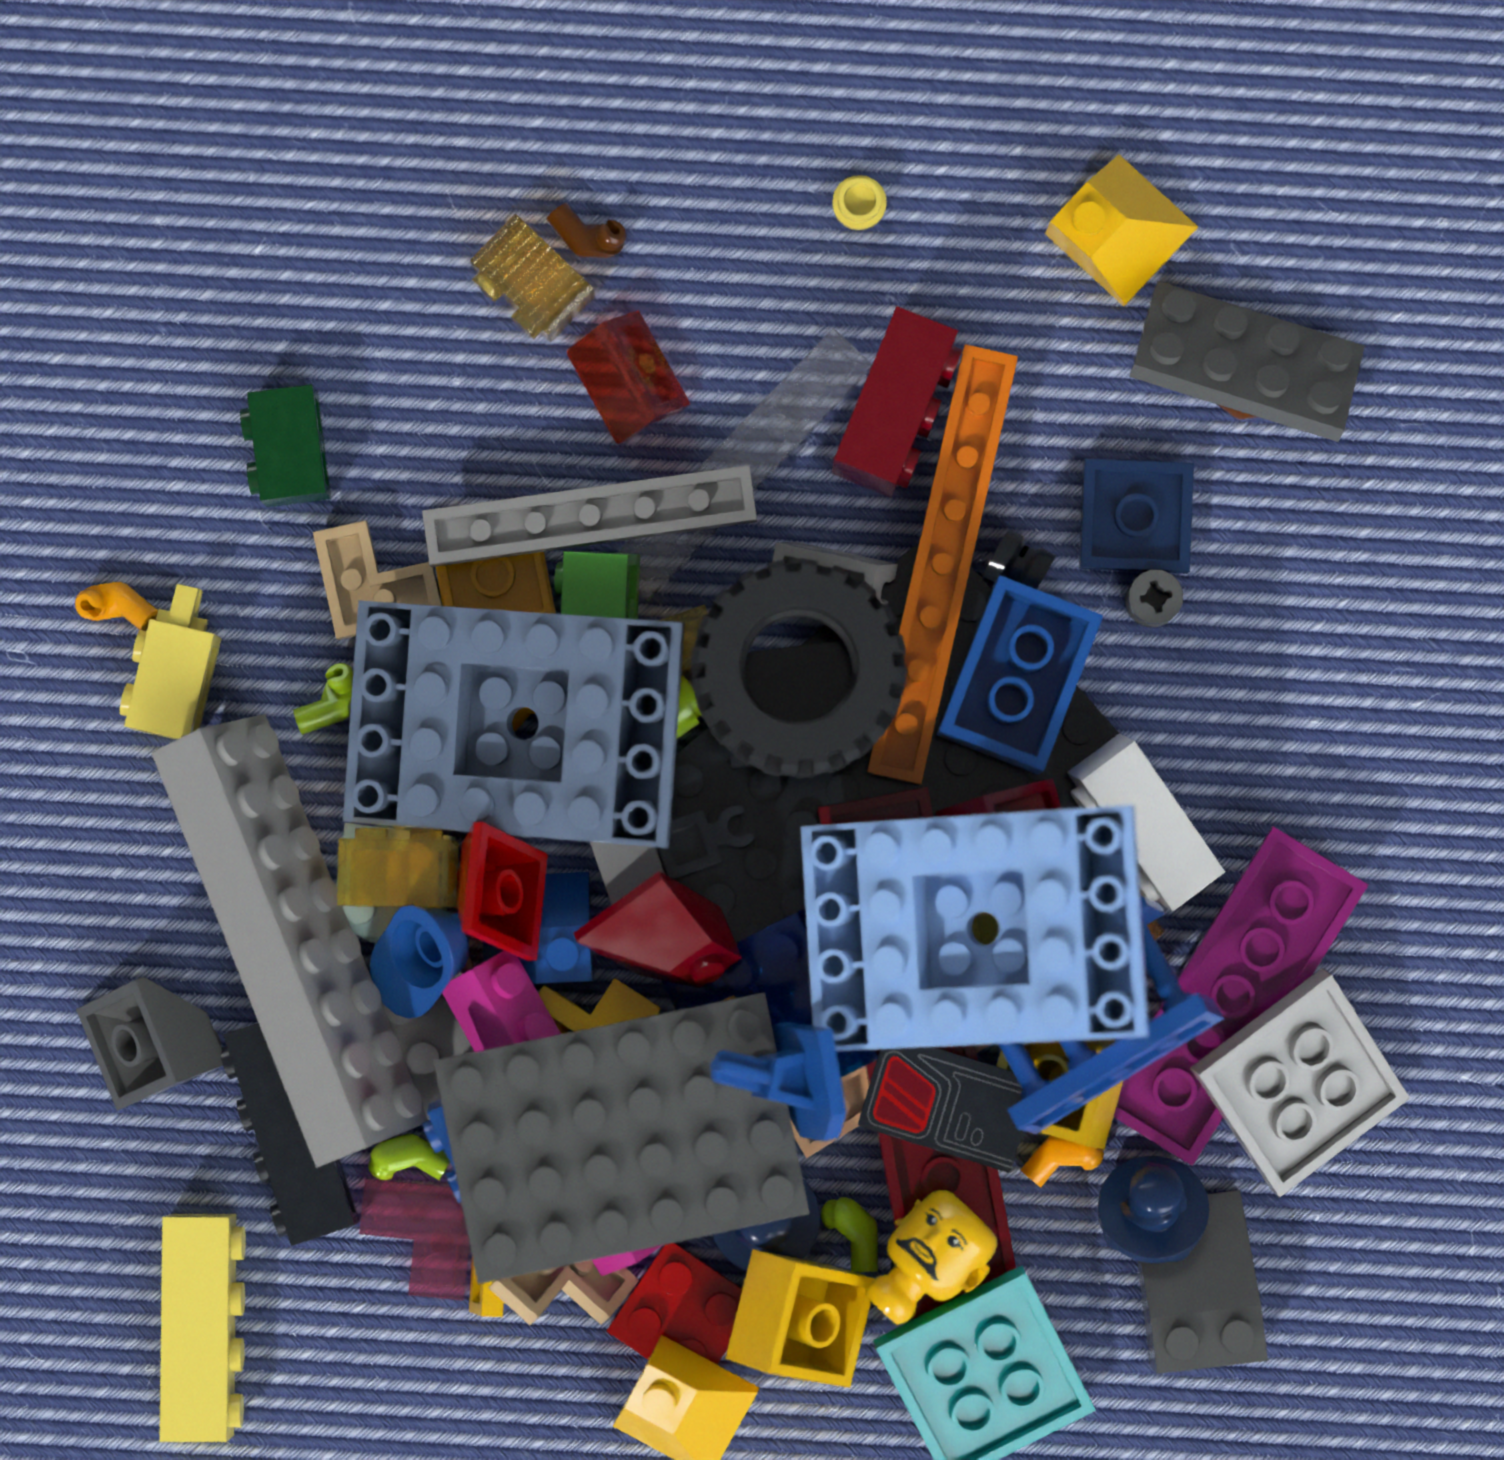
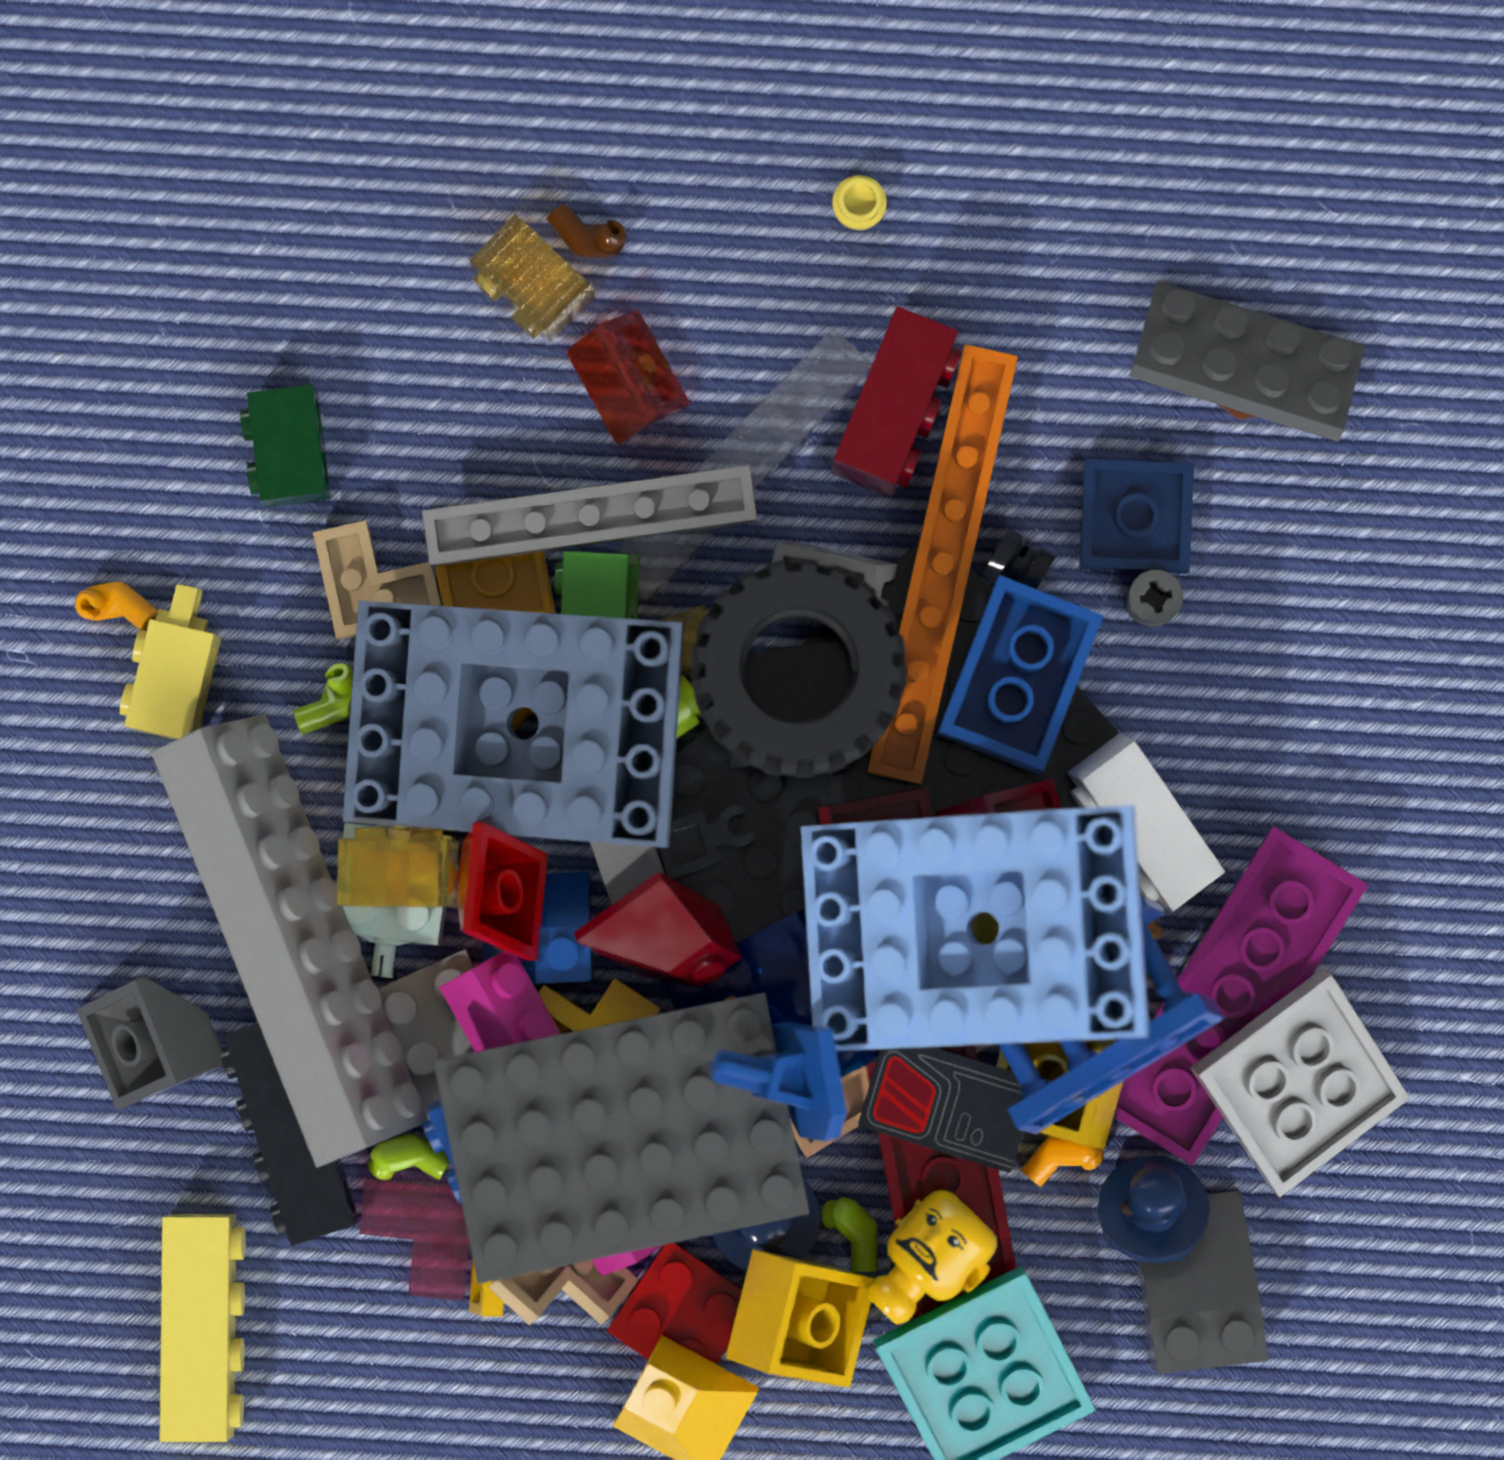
(418, 958): blue piece -> none
(1120, 229): yellow slope -> none

